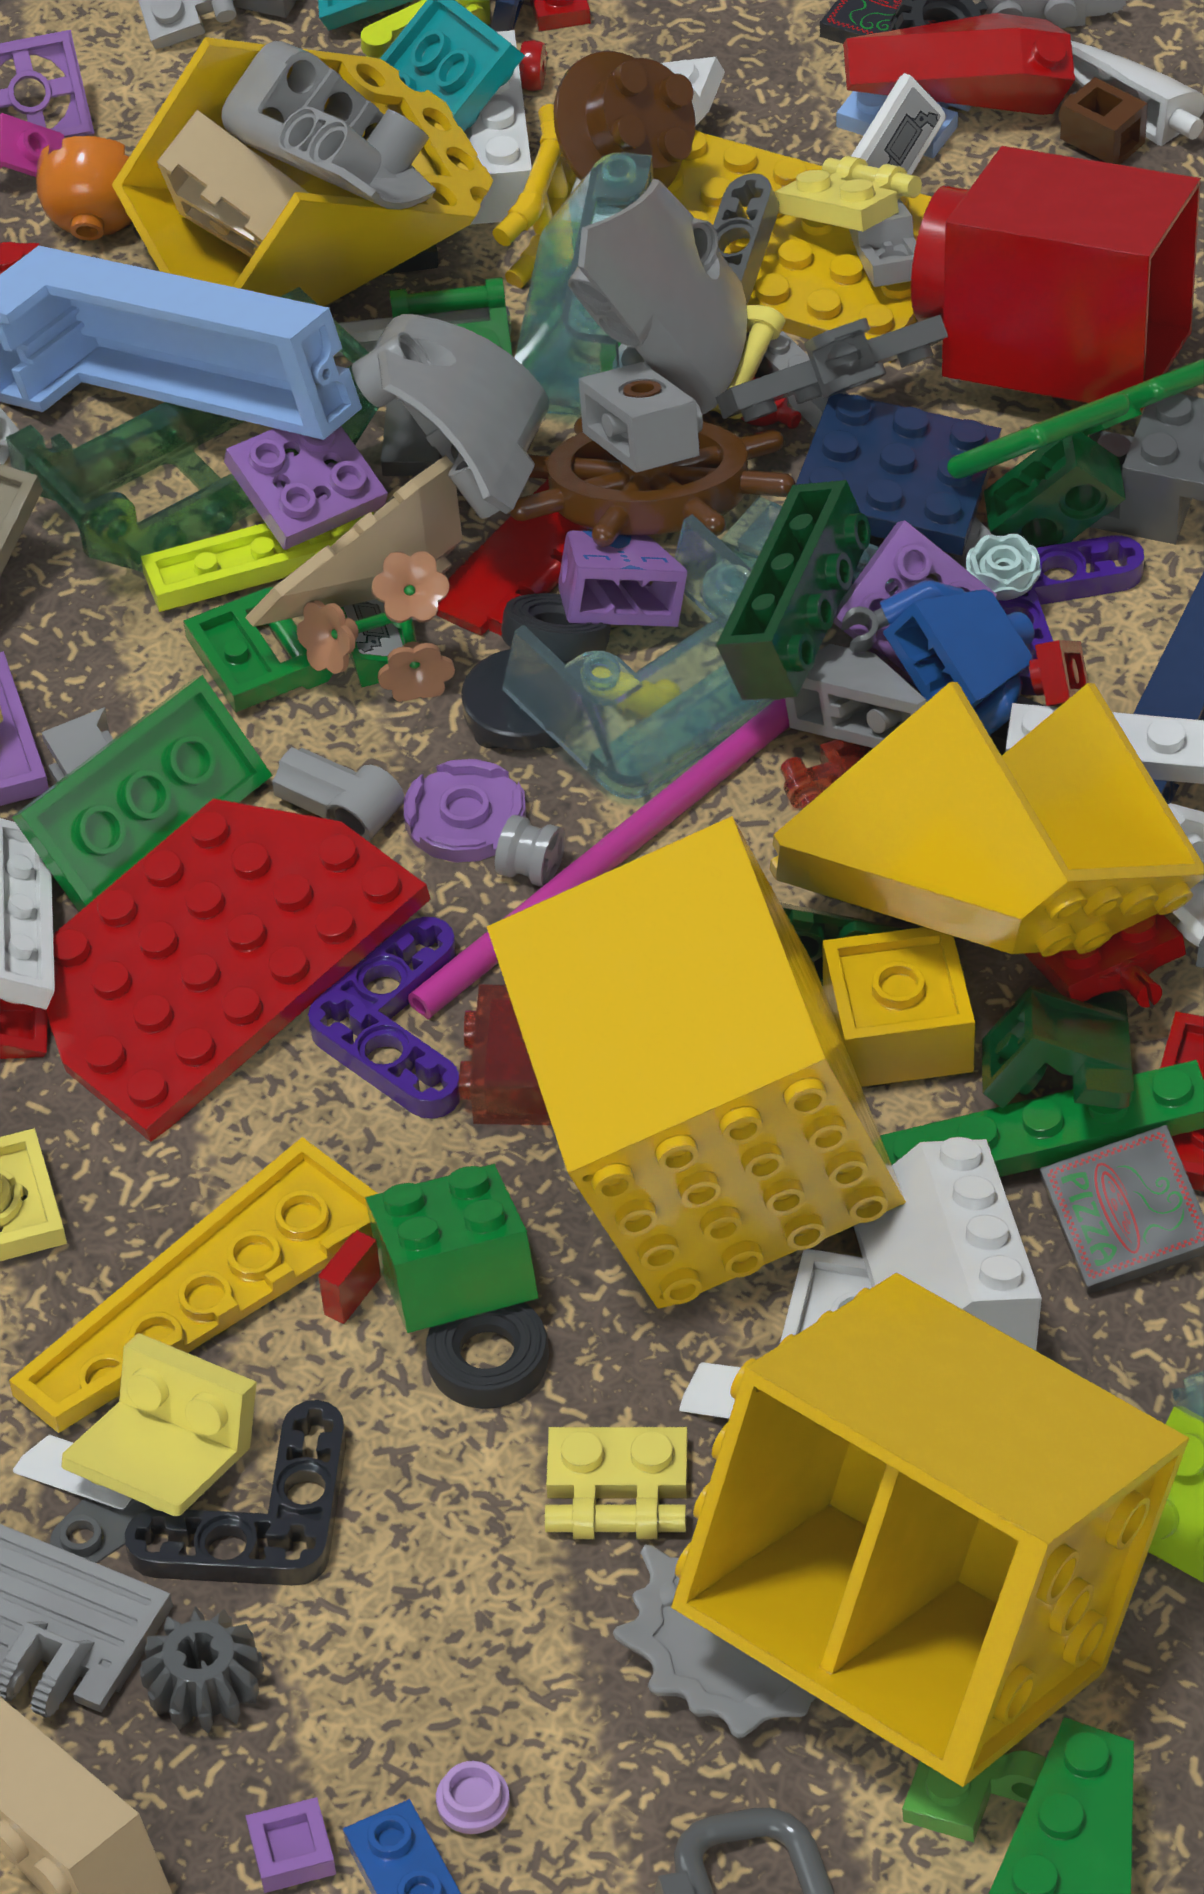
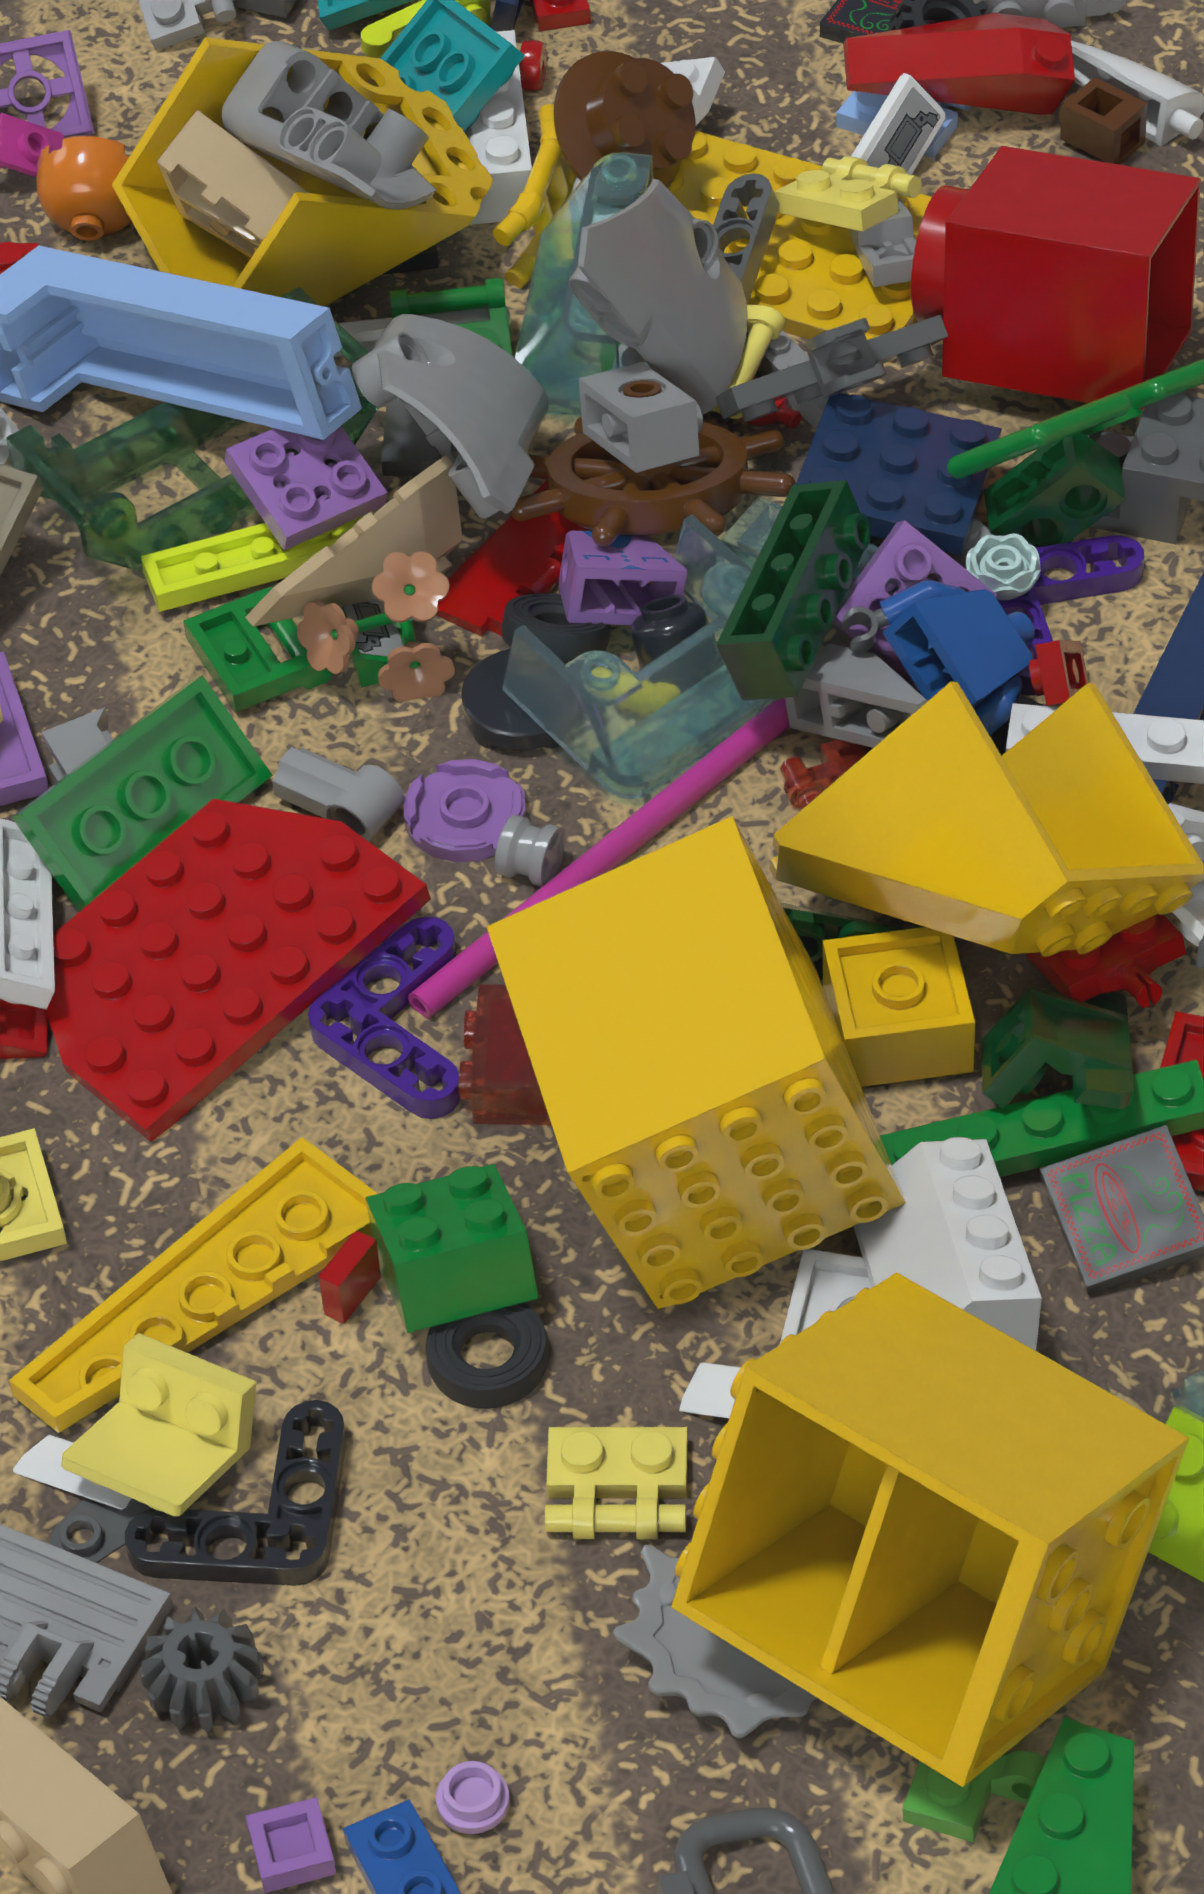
(664, 625): none -> black head

